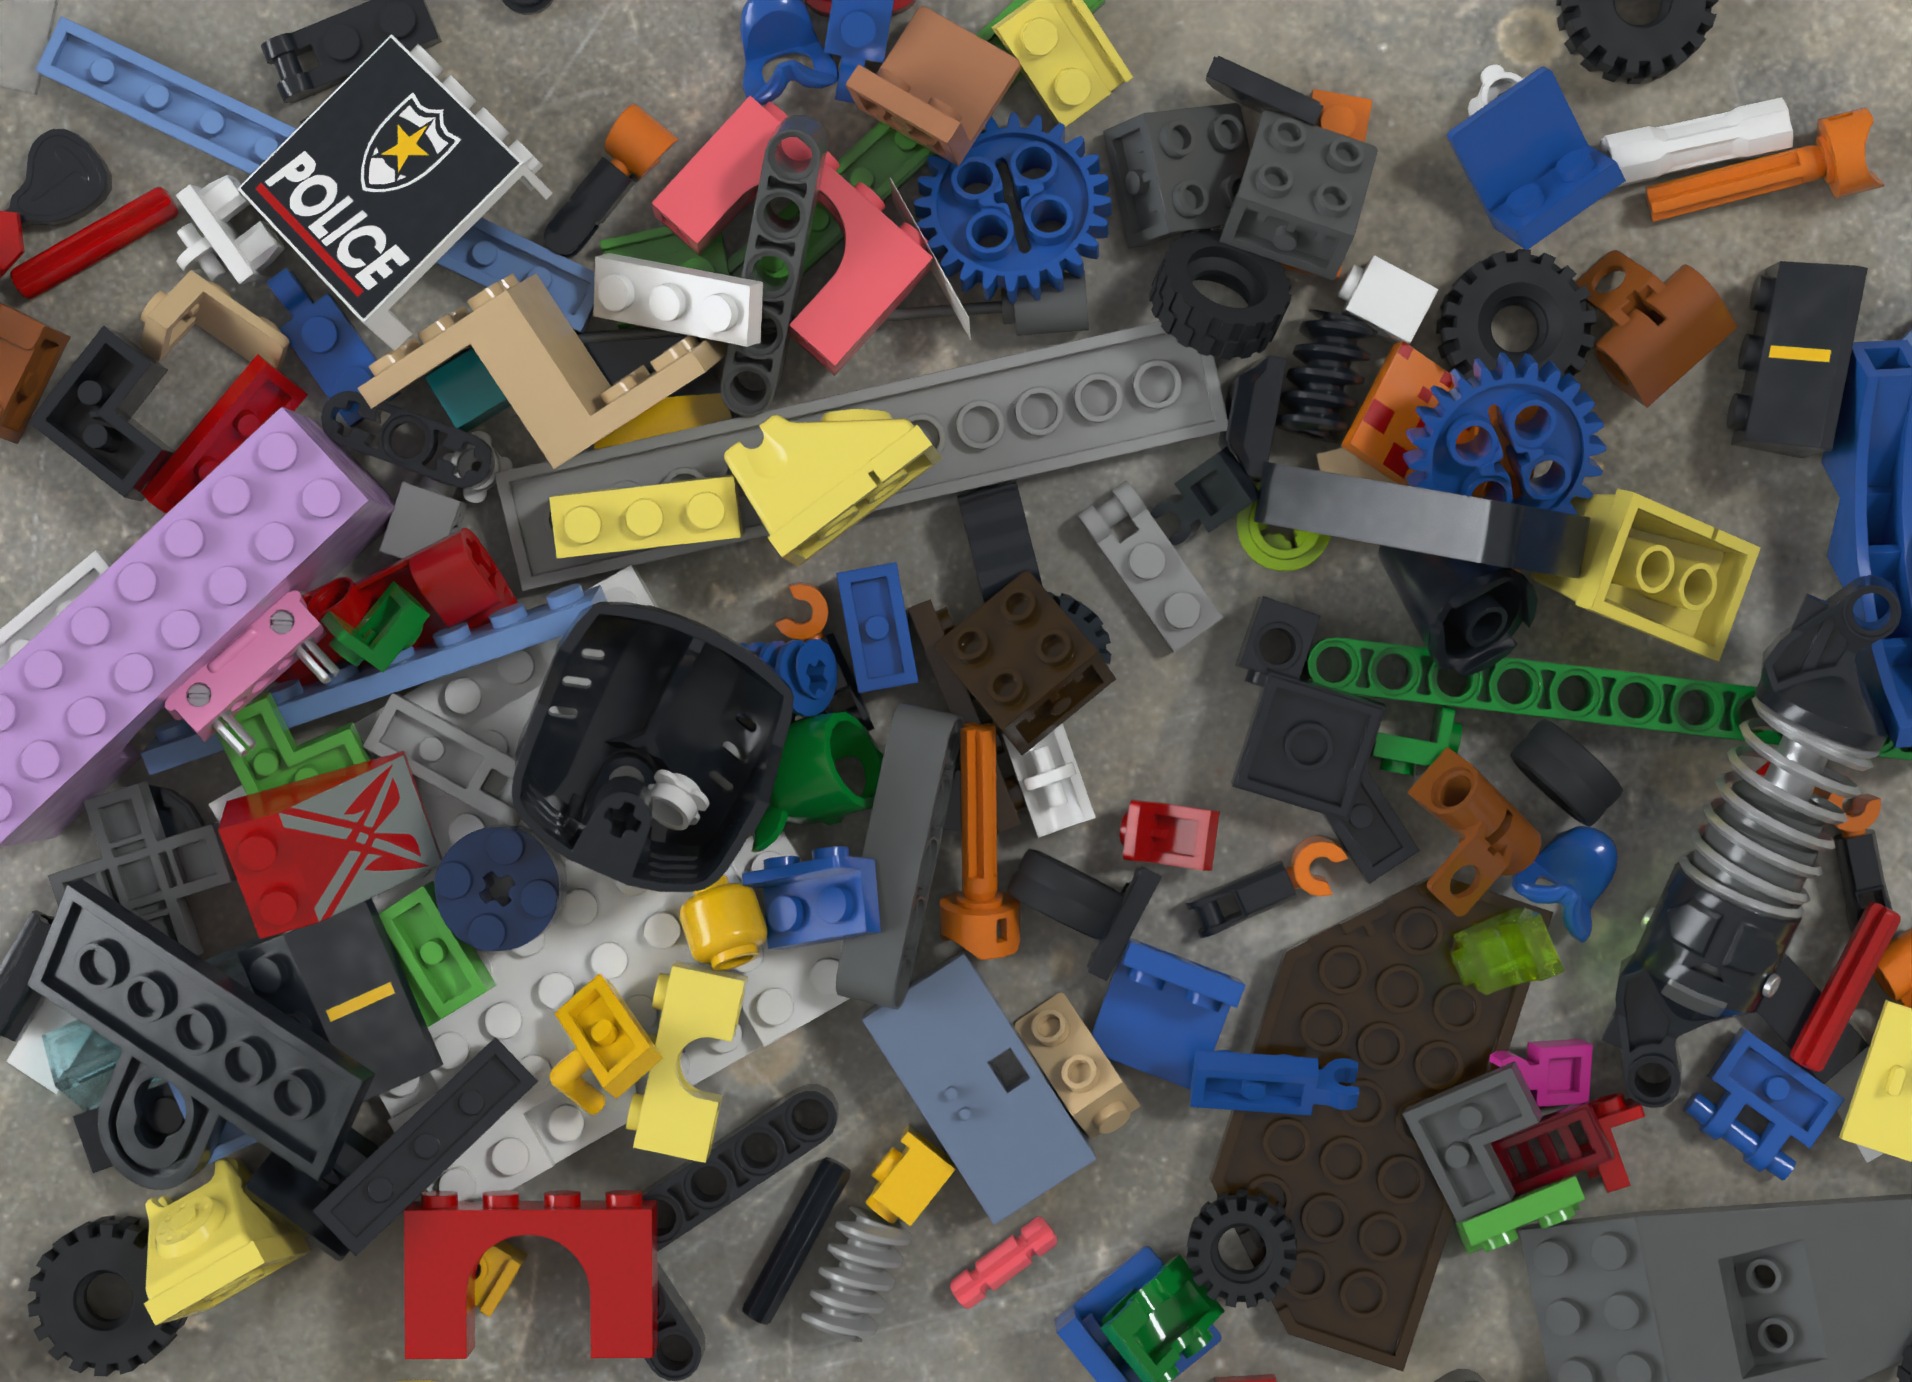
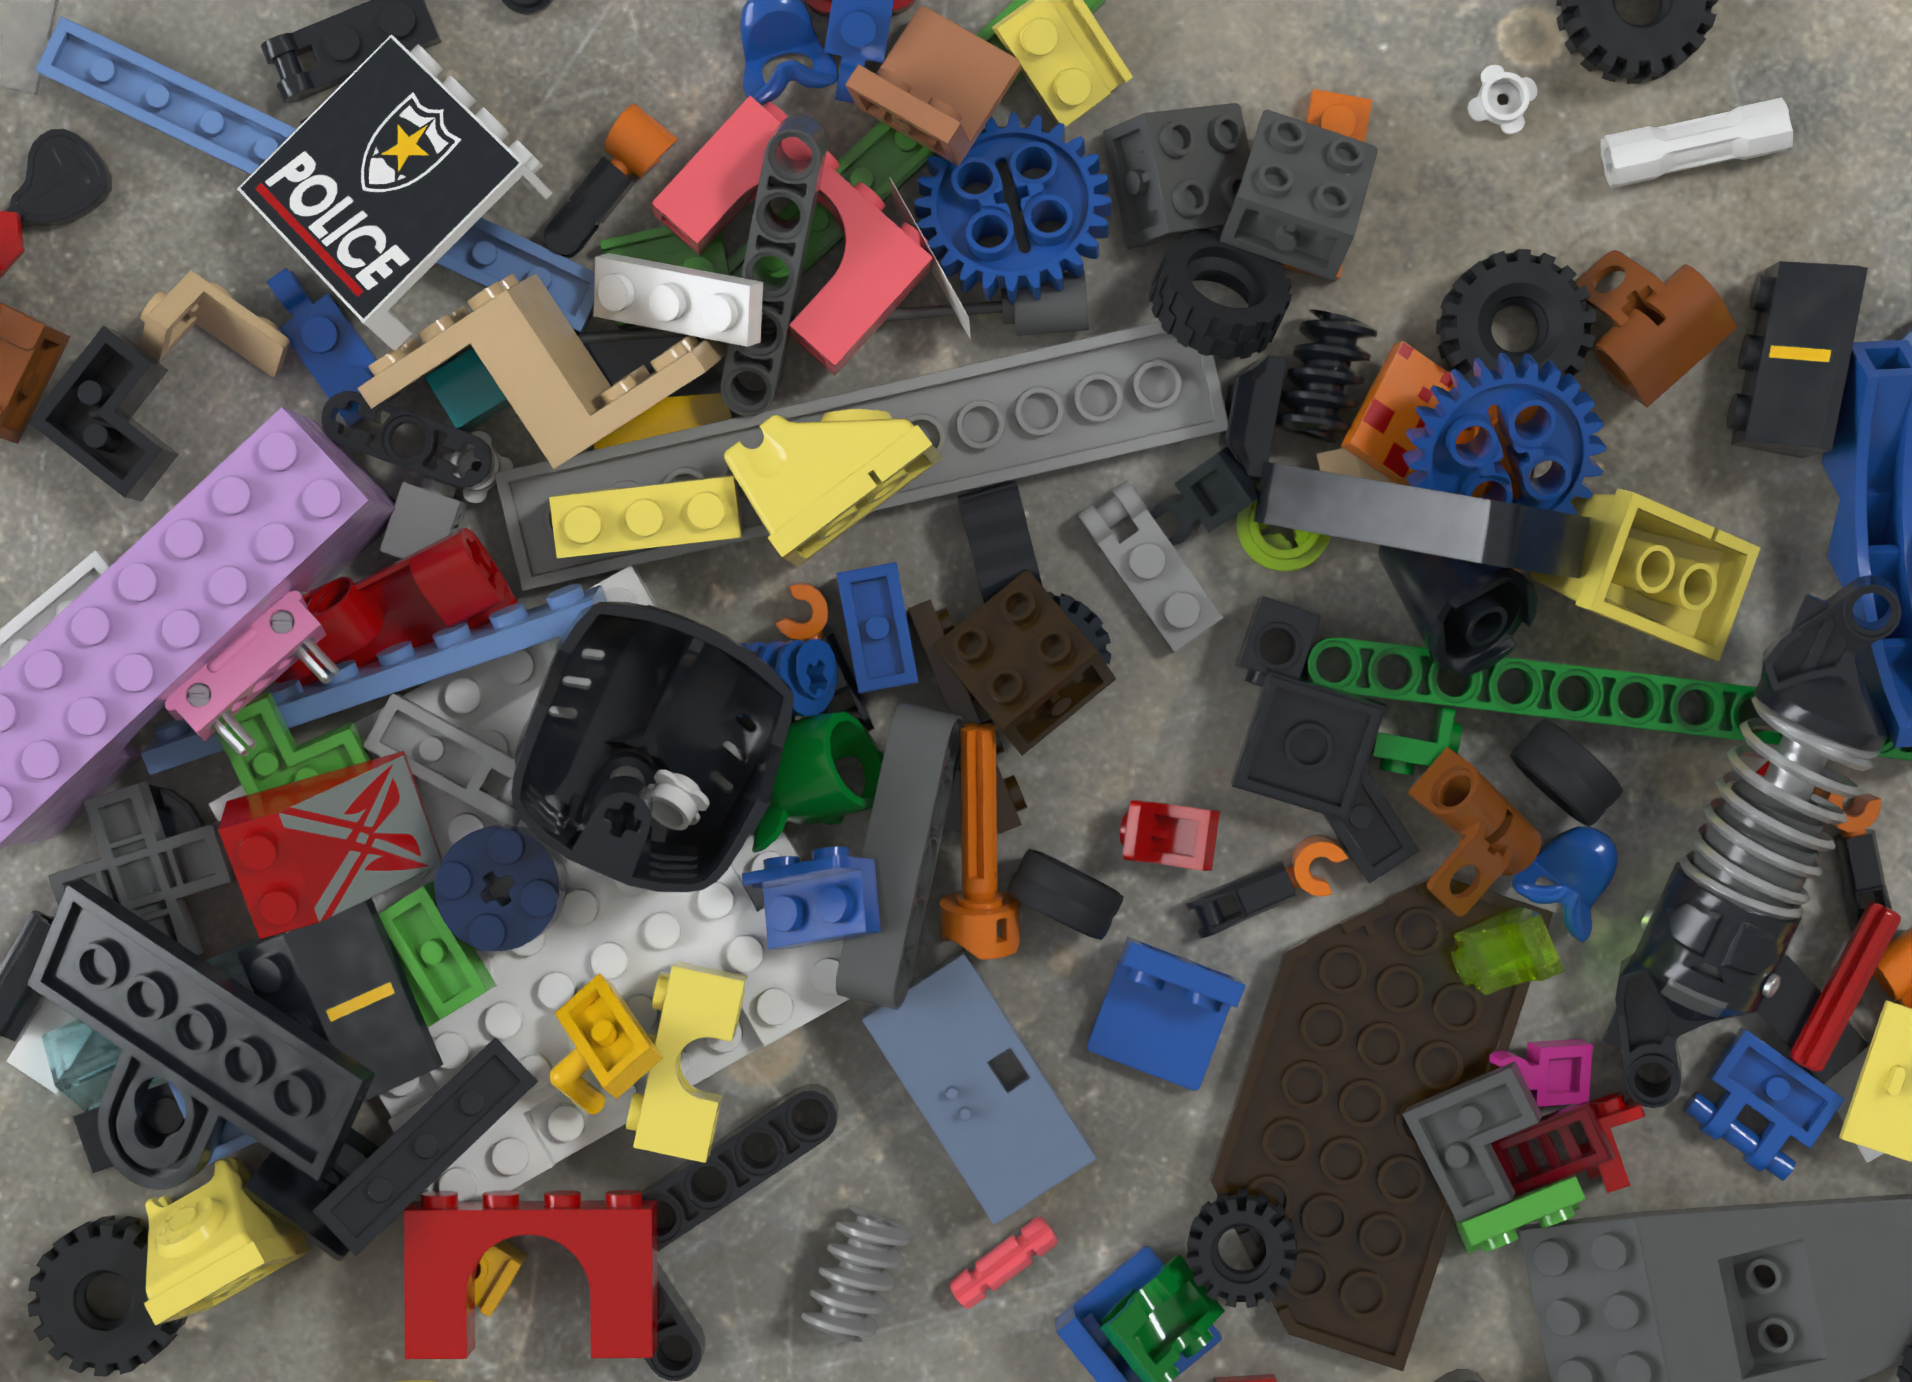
(94, 243): red axle -> none
(232, 420): red plate -> none
(242, 254): white hips -> none
(384, 631): green bracket -> none
(723, 925): yellow head -> none
(796, 1241): black axle -> none
(909, 1178): yellow brick -> none
(1051, 783): white hips -> none
(1077, 1066): tan bracket -> none
(1135, 899): black tile -> none
(1260, 92): black tile -> none
(1270, 1082): blue plate -> none
(1386, 299): white brick -> none
(1531, 160): blue bracket -> none
(1835, 157): orange piece -> none

